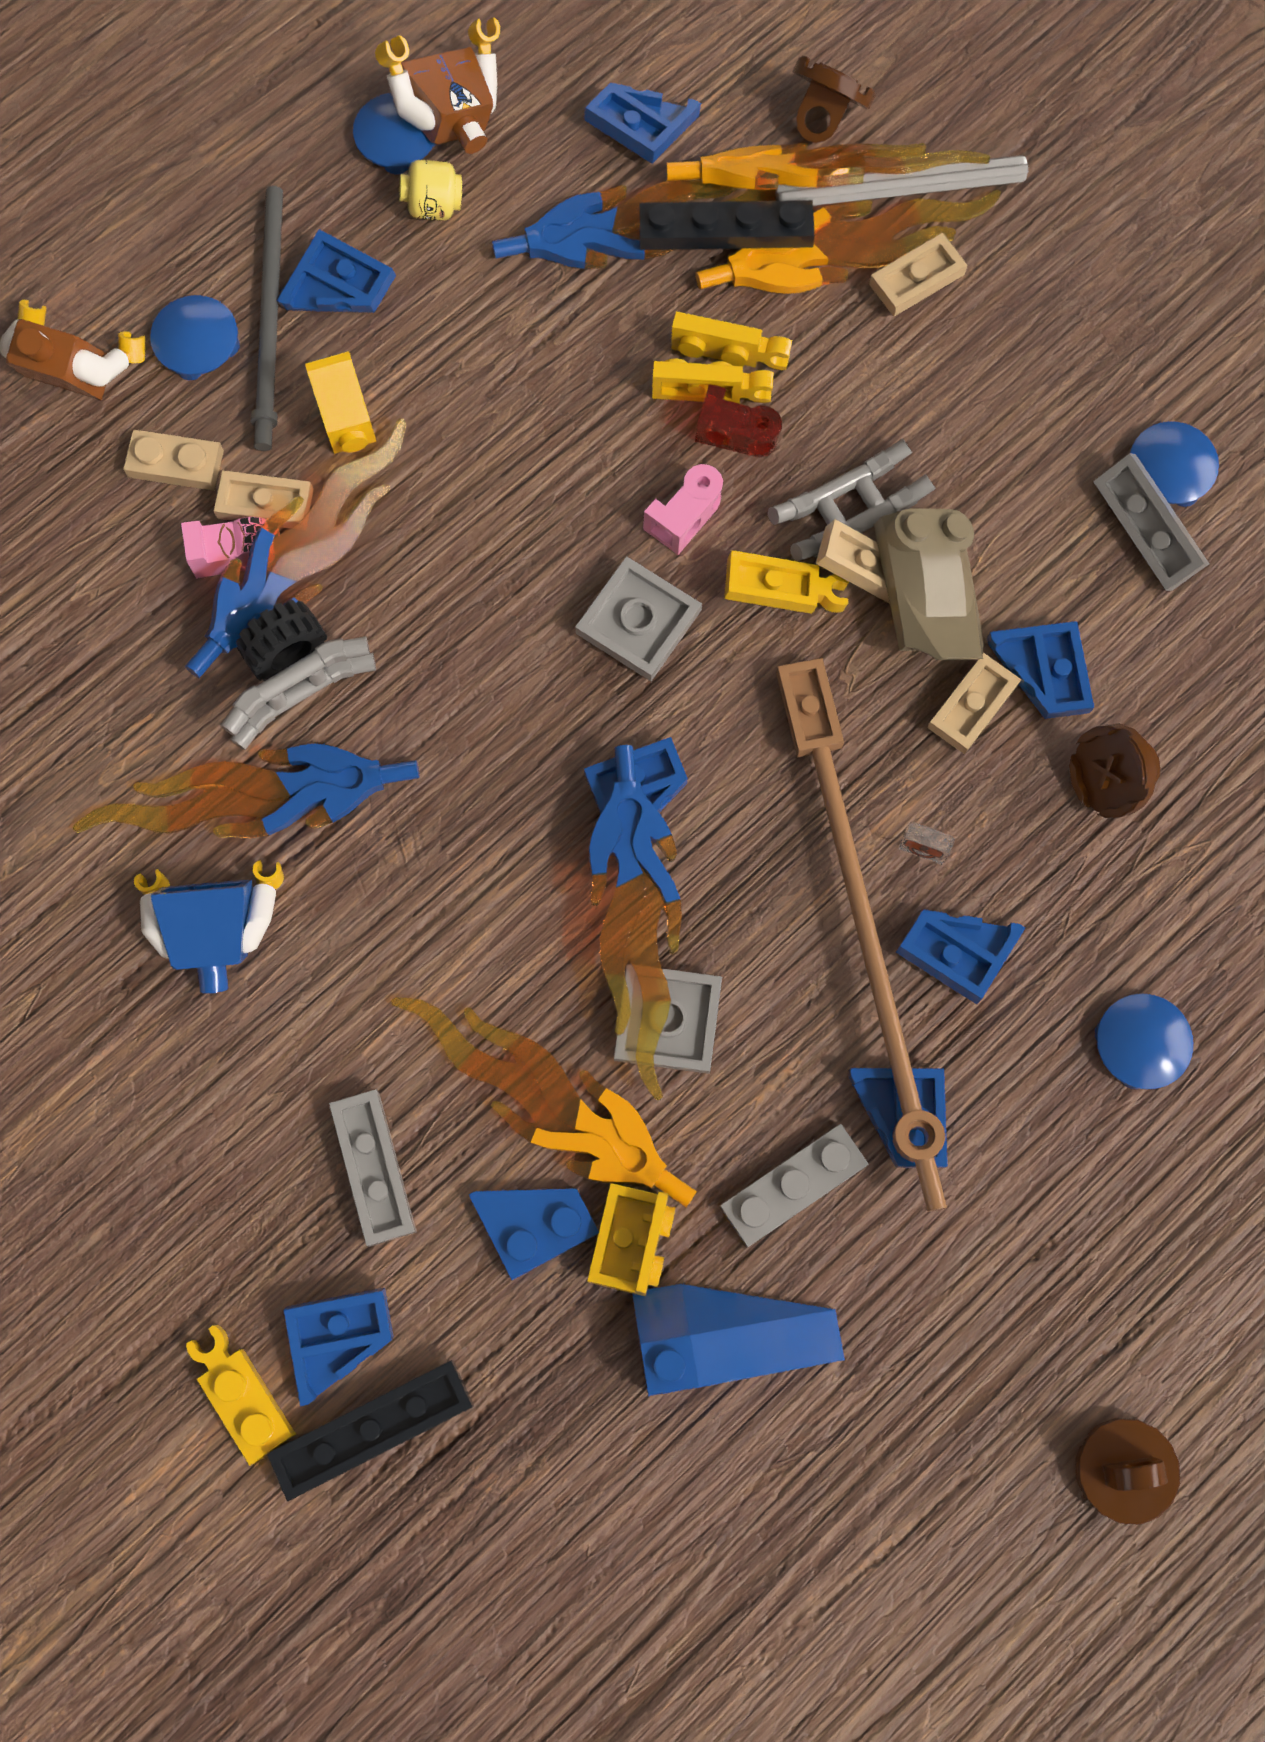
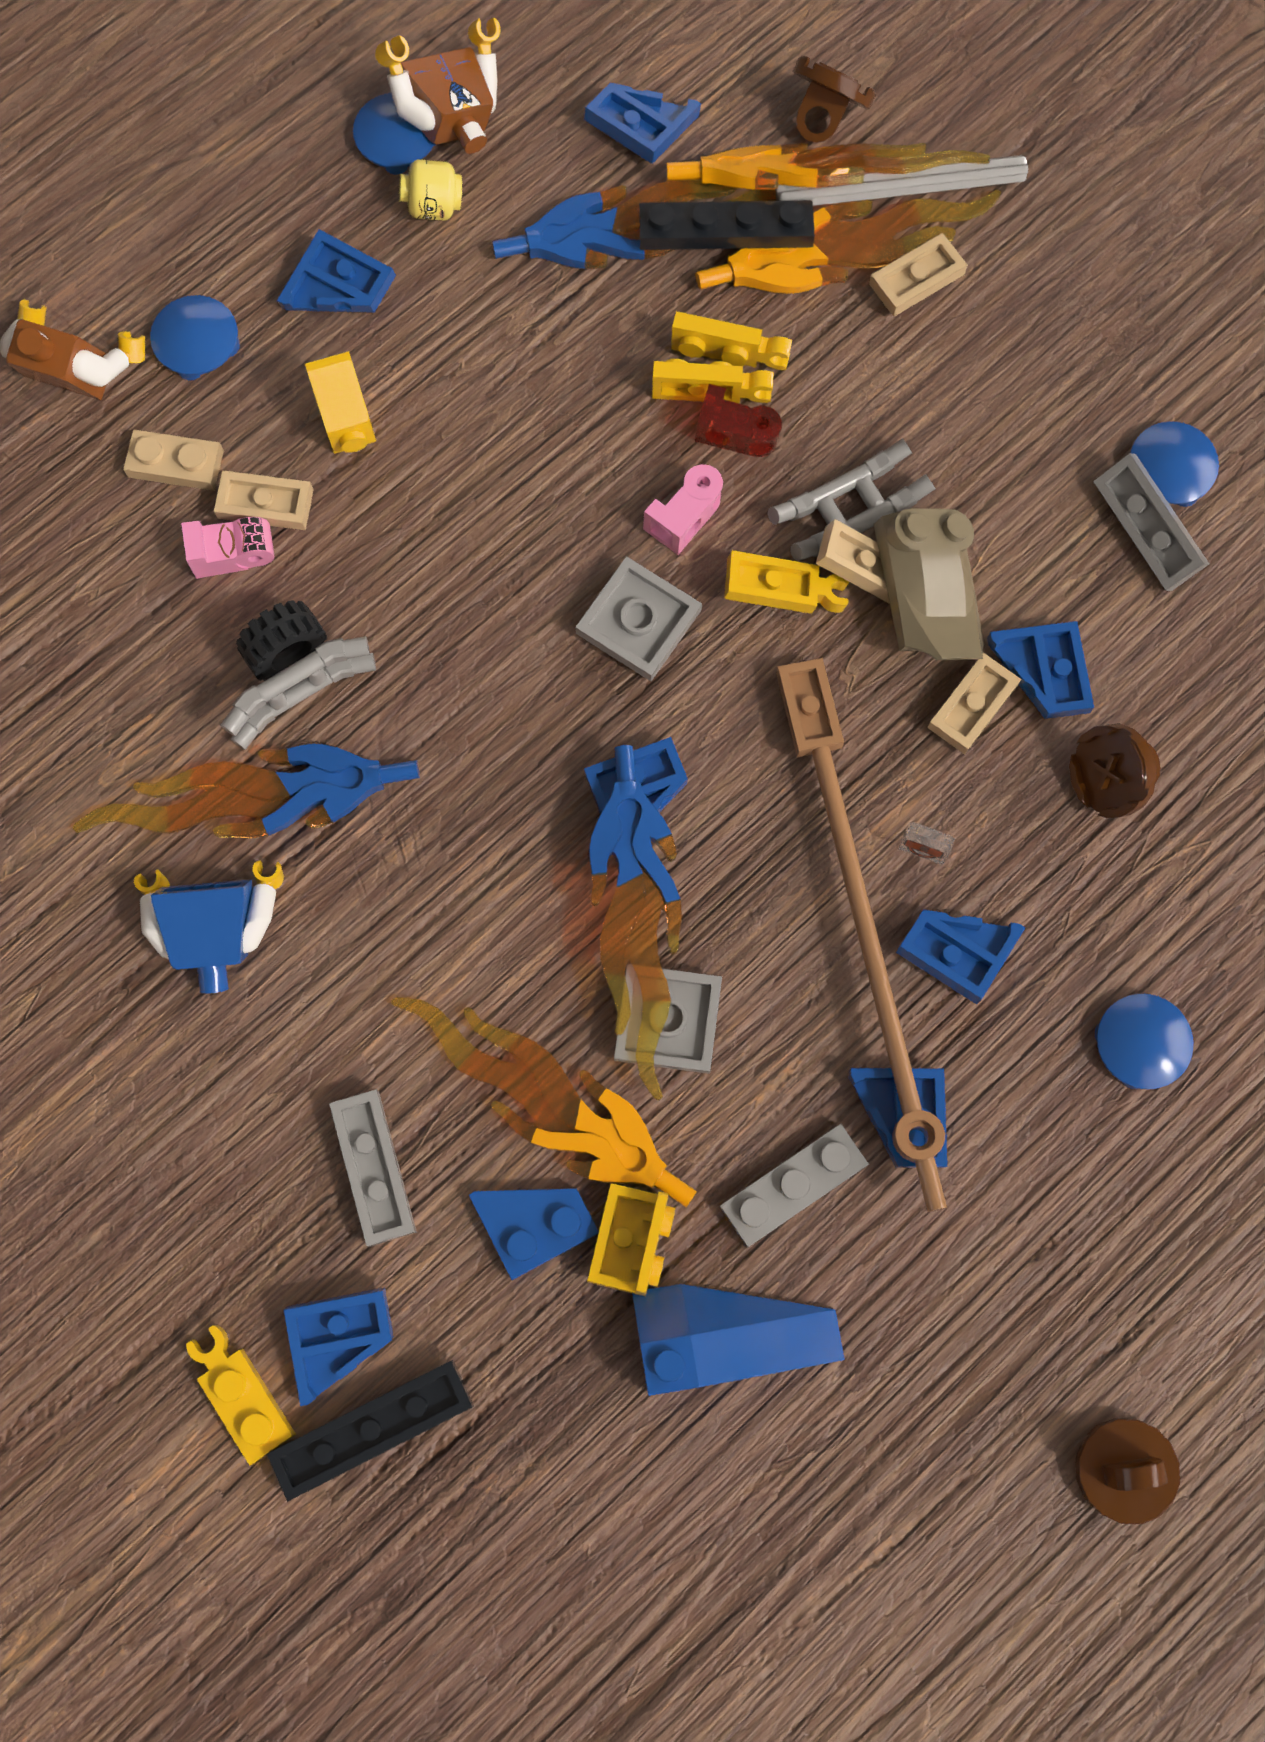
(264, 417): dark grey bar -> none
(301, 551): piece -> none

